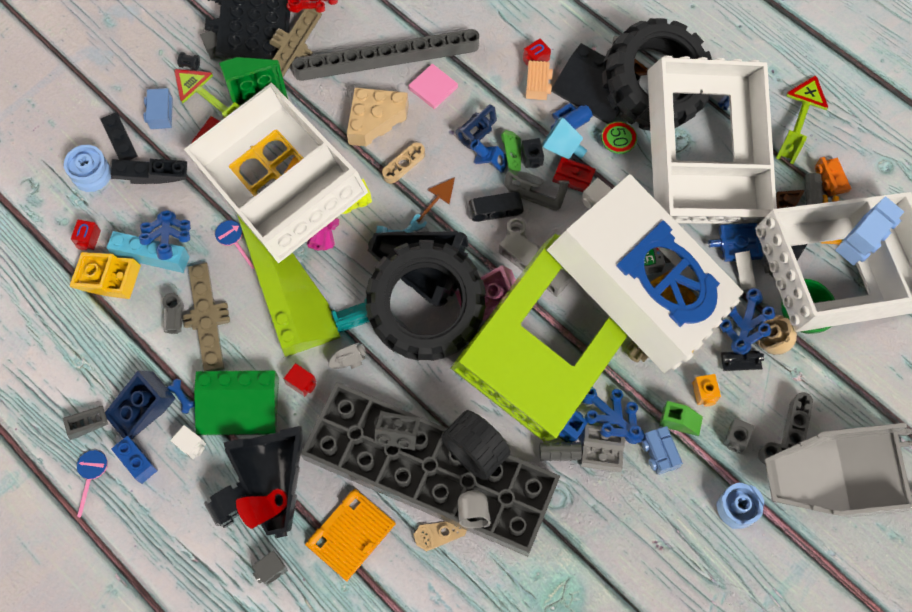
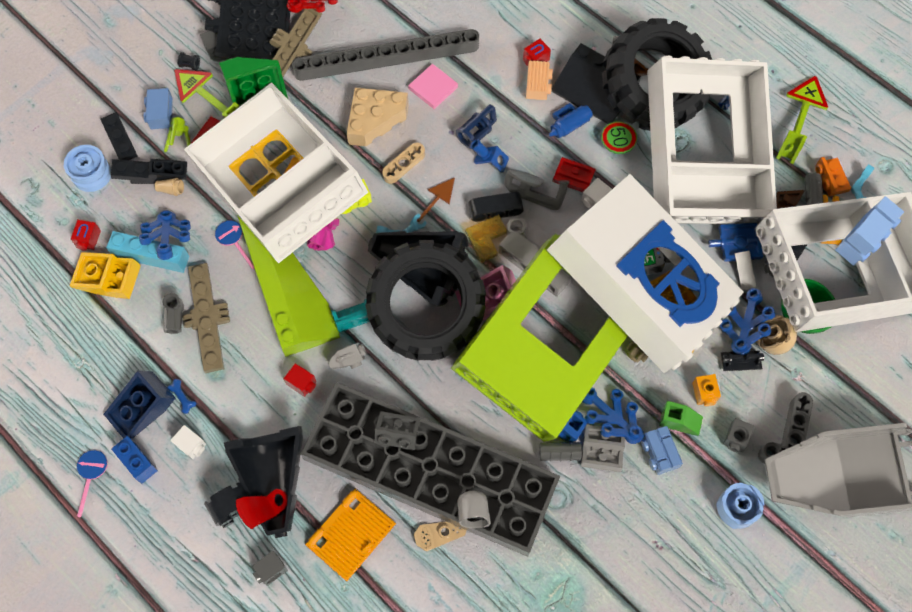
(76, 418): dark grey slope -> none
(170, 186): none -> tan cone
(177, 128): none -> lime plant
(236, 402): green slope -> none
(476, 444): black tyre -> none
(482, 235): none -> clear yellow plate
(512, 145): bright green piece -> none
(532, 146): black brick -> none
(564, 140): medium azure torso -> none
(857, 187): none -> medium azure piece

